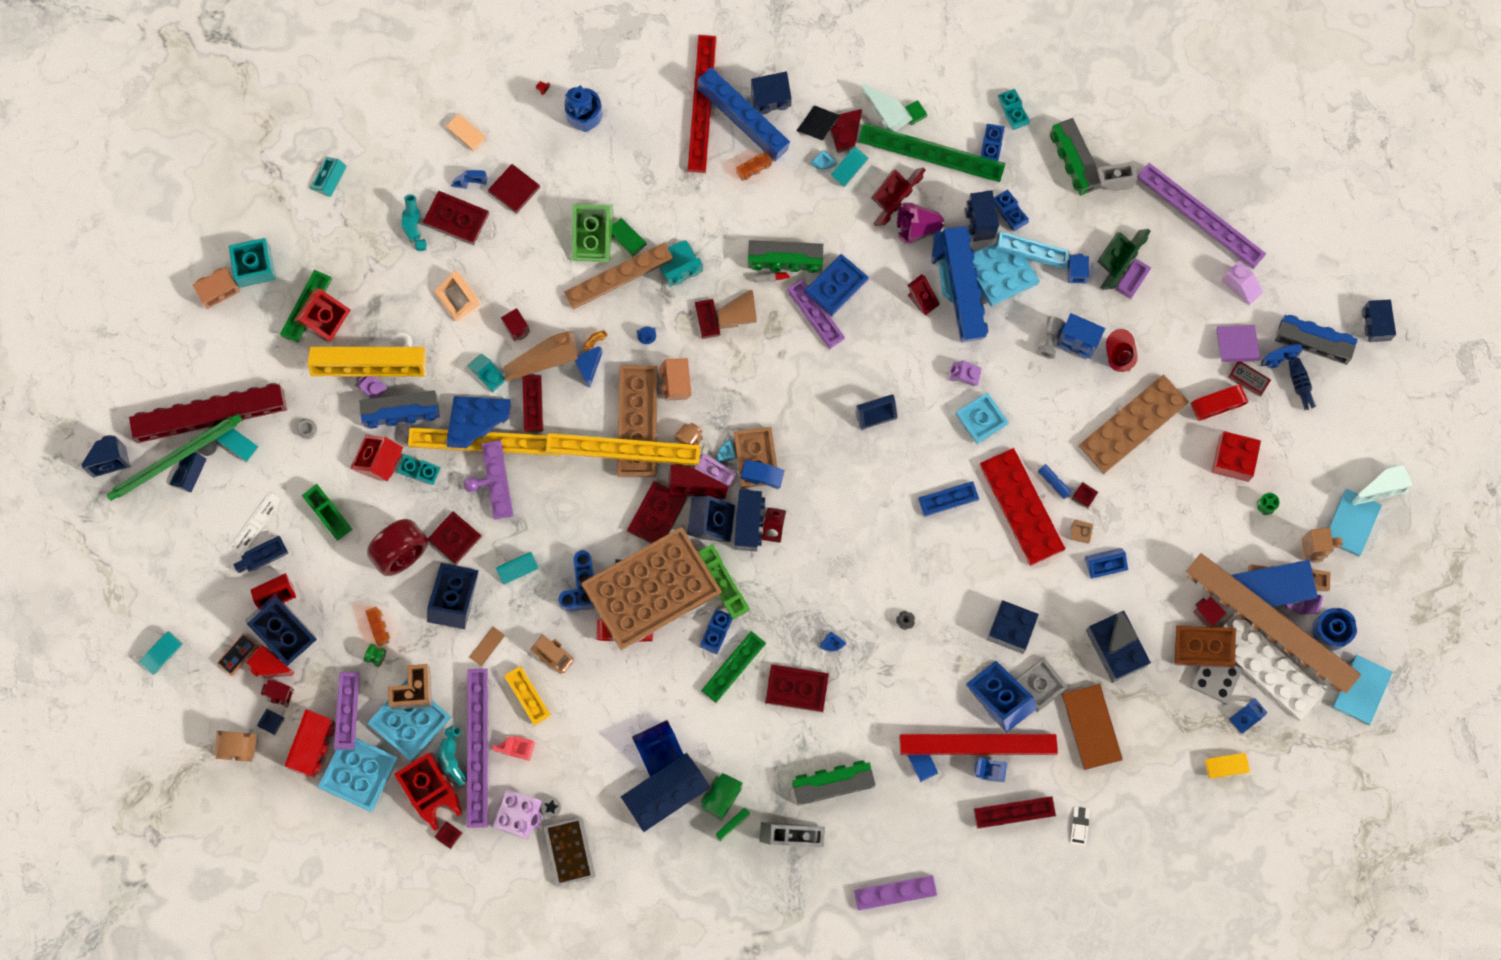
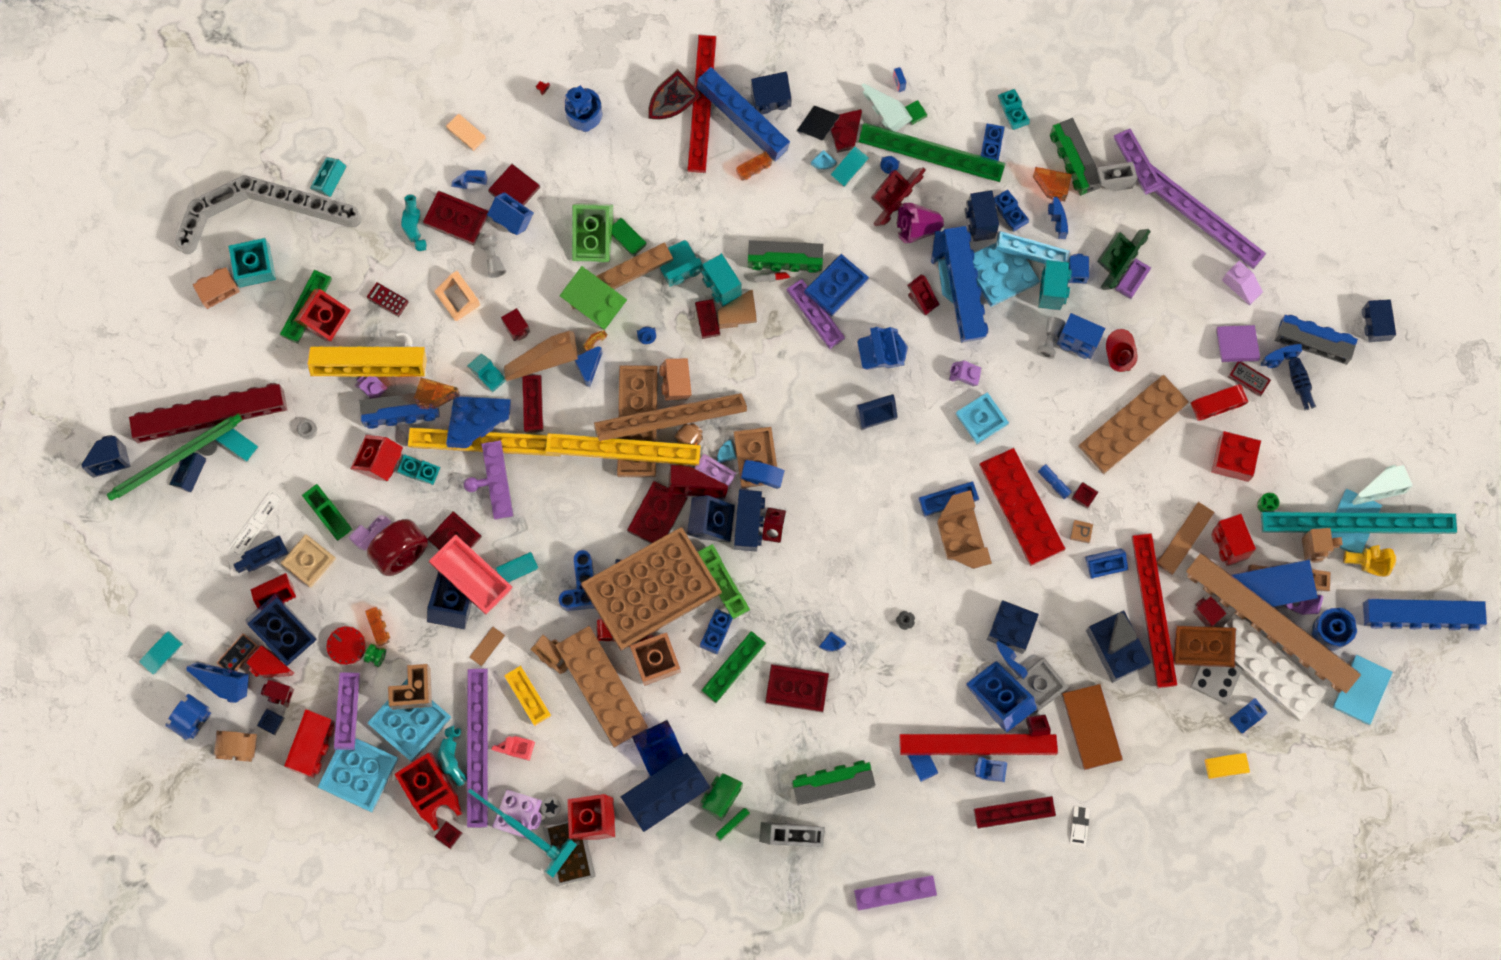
(187, 717): none -> blue brick
(221, 681): none -> blue slope
(270, 197): none -> light grey beam
(308, 560): none -> tan tile
(346, 645): none -> red tile
(362, 537): none -> lavender plate
(387, 299): none -> dark red tile
(434, 394): none -> clear orange slope
(470, 574): none -> coral slope
(494, 264): none -> light grey piece
(510, 213): none -> blue brick
(558, 856): none -> teal piece
(591, 817): none -> red slope
(593, 297): none -> bright green slope
(601, 686): none -> medium nougat plate
(655, 659): none -> nougat brick
(670, 417): none -> medium nougat plate
(672, 97): none -> shield
(721, 280): none -> teal brick
(882, 349): none -> blue piece
(888, 164): none -> blue plate
(899, 79): none -> blue tile
(961, 532): none -> medium nougat piece
(1009, 657): none -> blue slope
(1038, 725): none -> dark red tile
(1052, 183): none -> clear orange slope
(1054, 285): none -> teal brick
(1058, 214): none -> blue slope
(1134, 153): none -> medium lavender tile
(1154, 611): none -> red plate
(1185, 538): none -> medium nougat tile
(1233, 540): none -> red brick
(1360, 522): none -> teal plate
(1373, 560): none -> yellow piece
(1424, 614): none -> blue brick

